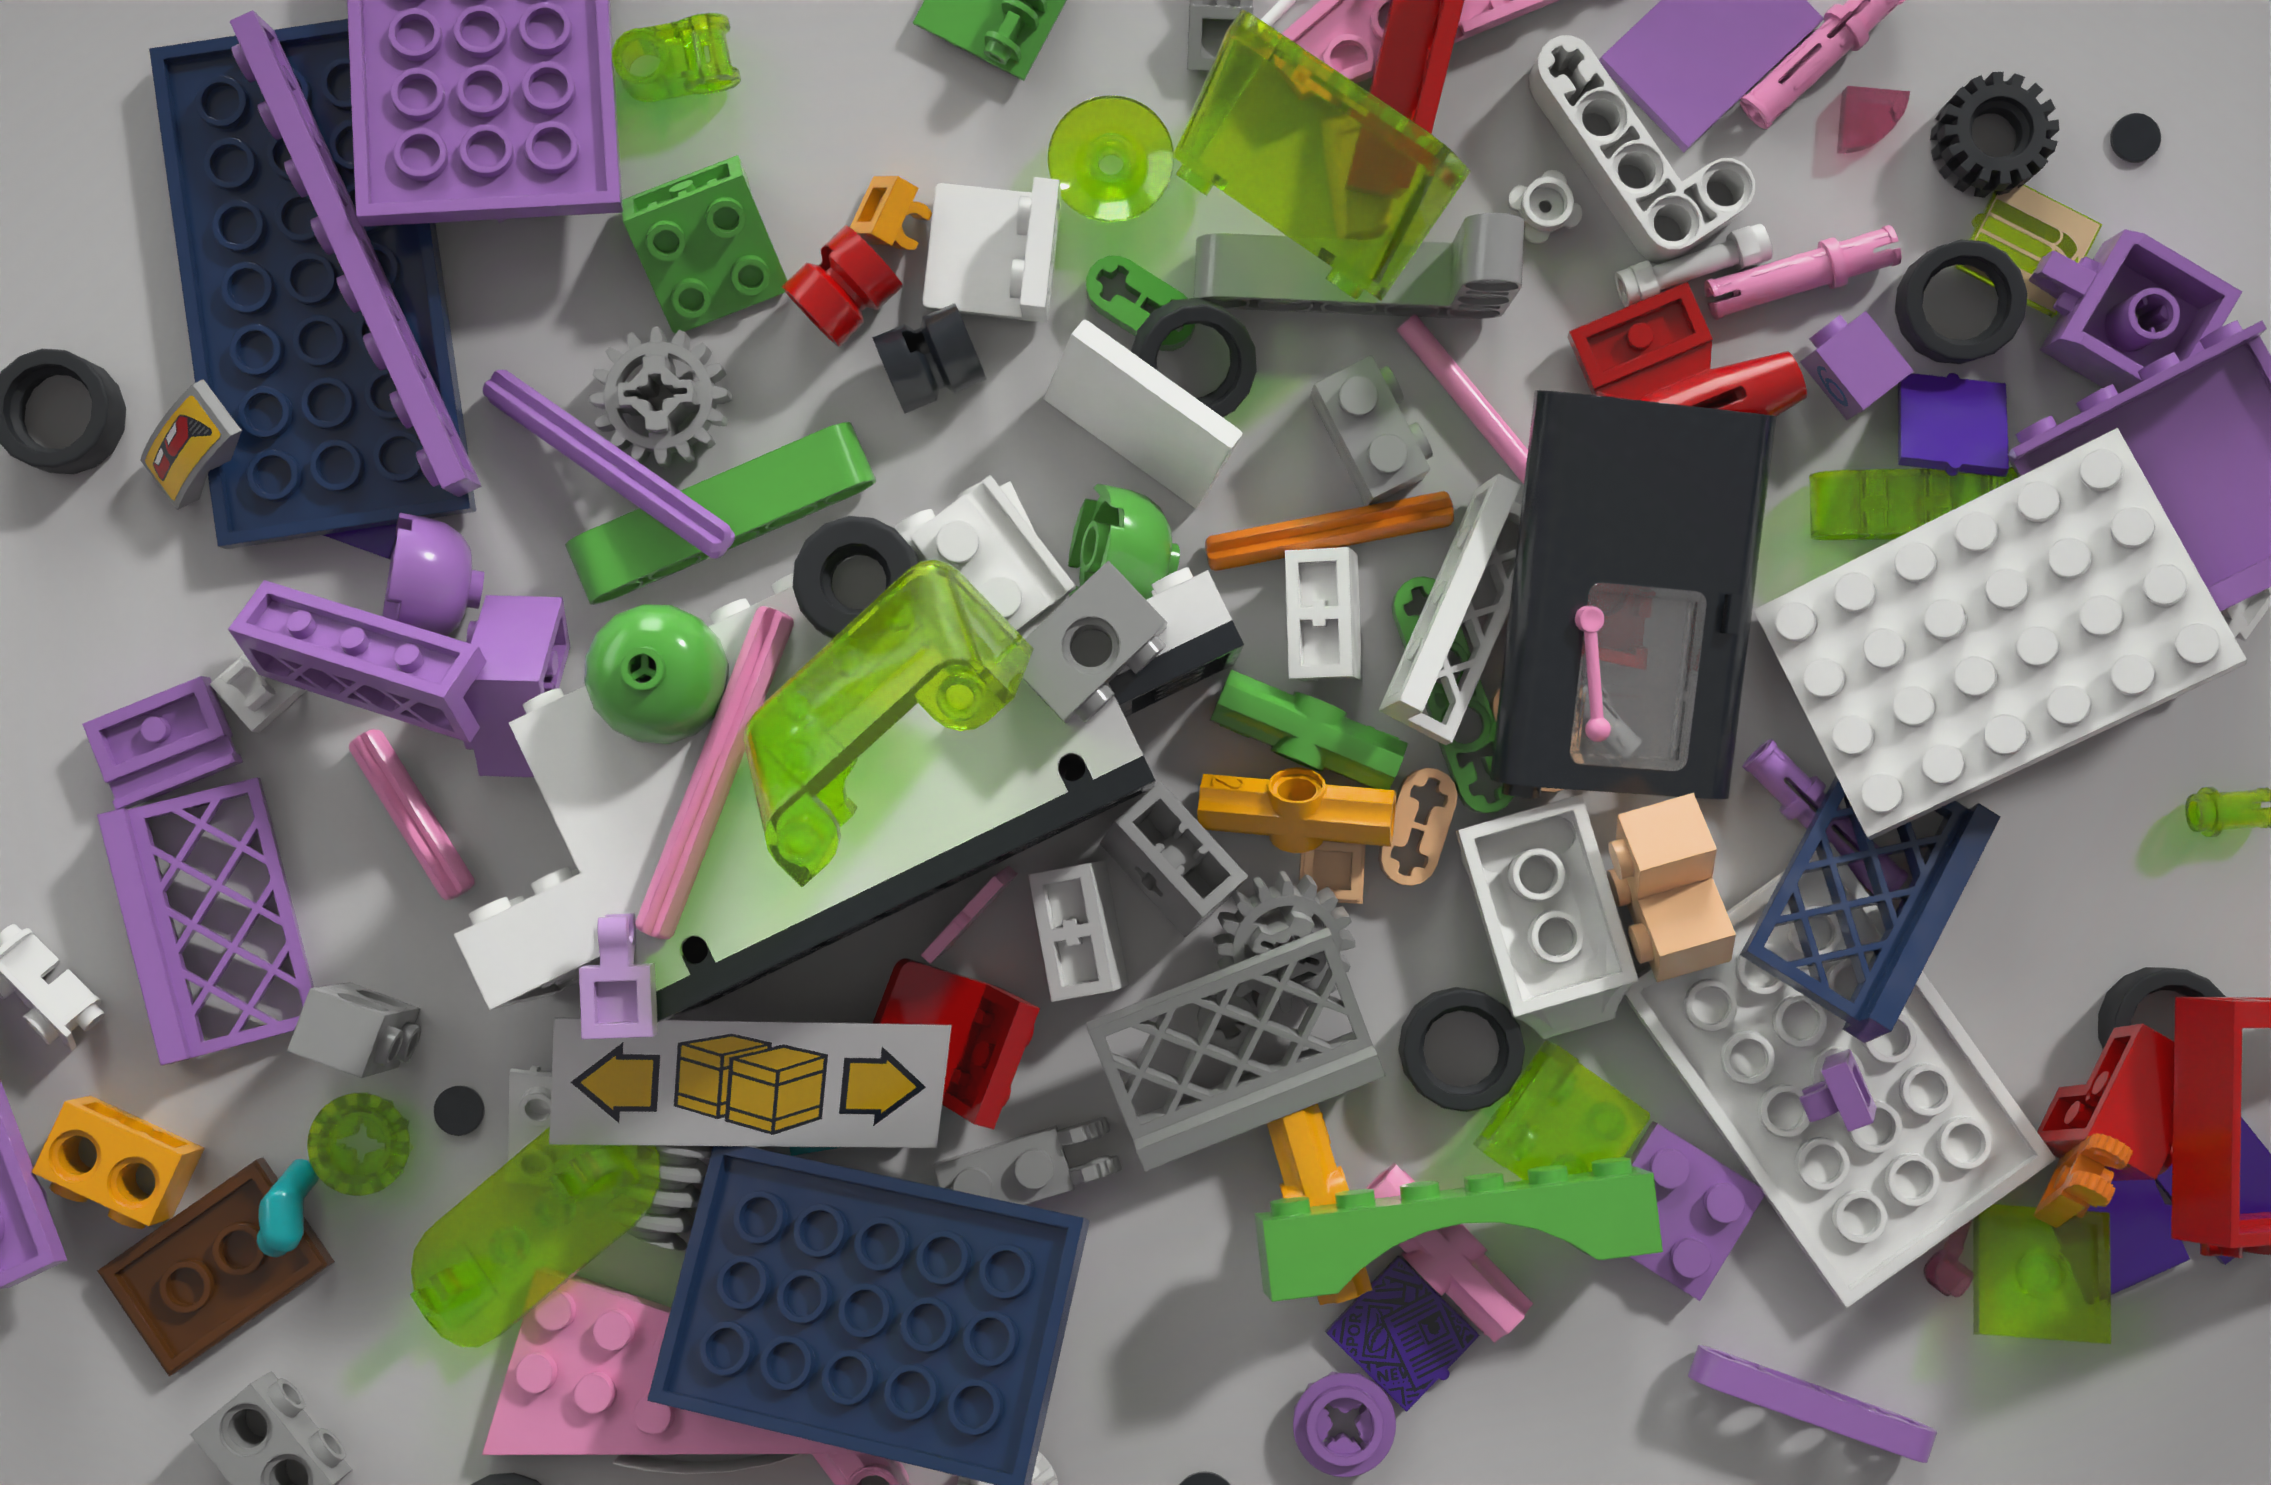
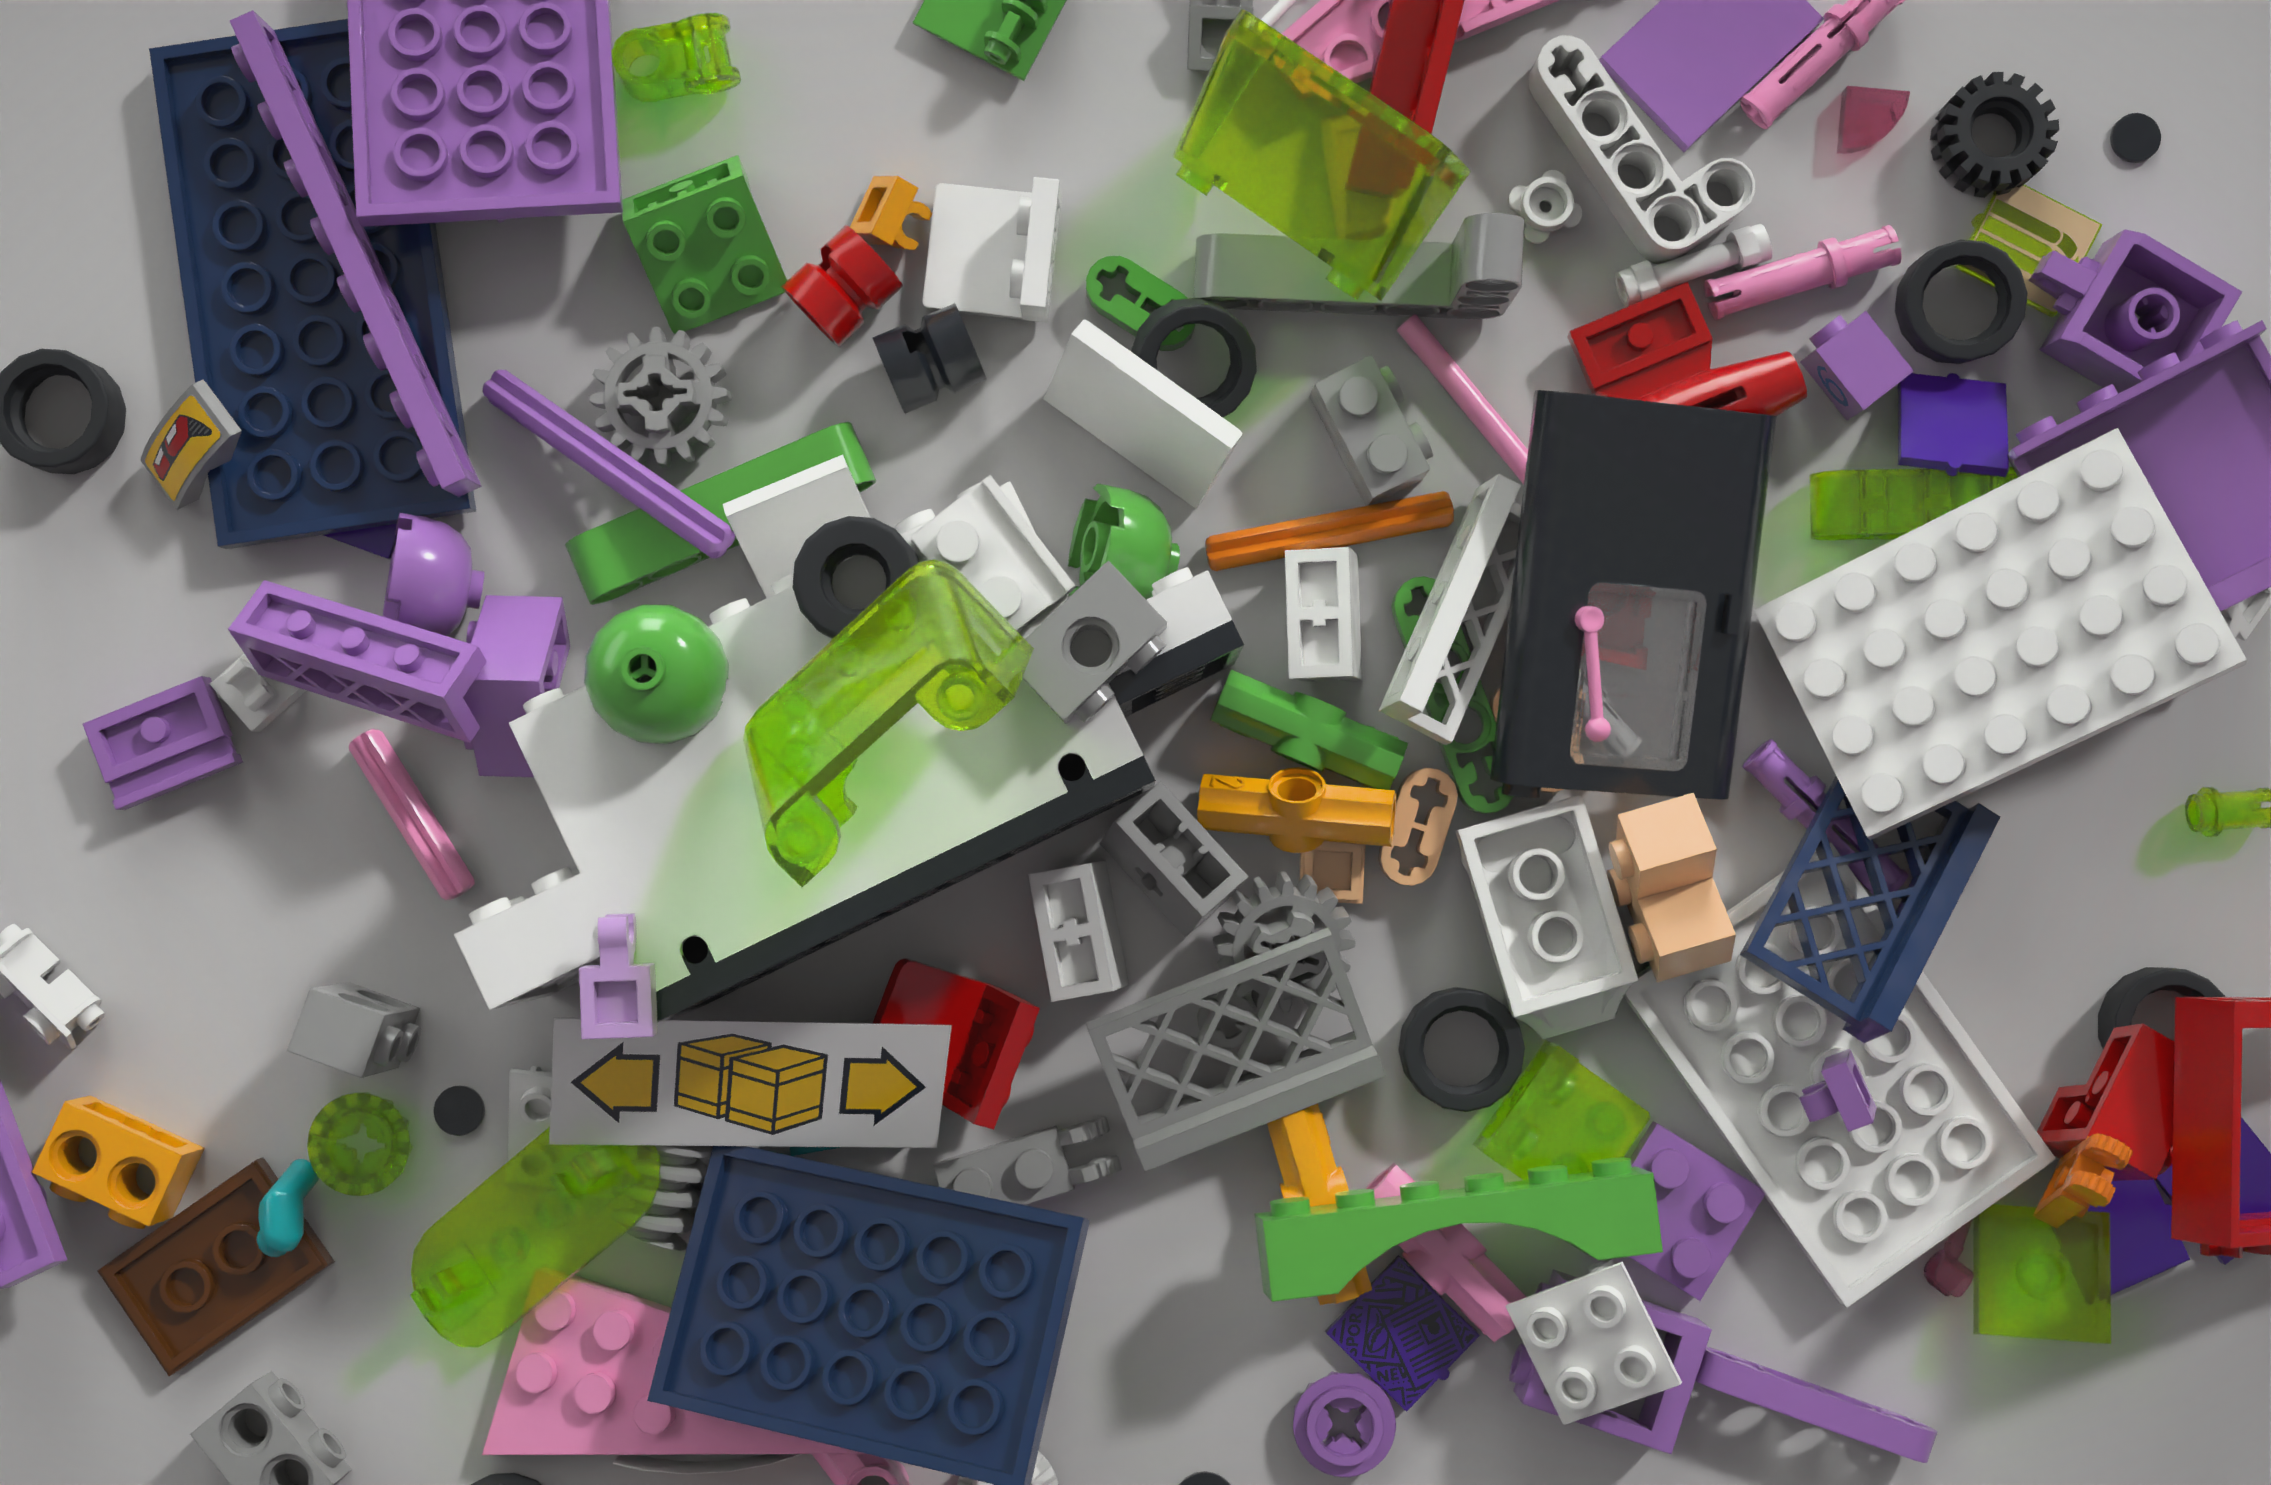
(153, 931): medium lavender fence -> none
(713, 774): bright pink axle -> none
(781, 516): none -> white tile
(969, 914): bright pink piece -> none
(1119, 129): clear neon green dish -> none
(1593, 1343): none -> white hinge
(1662, 1411): none -> medium lavender window

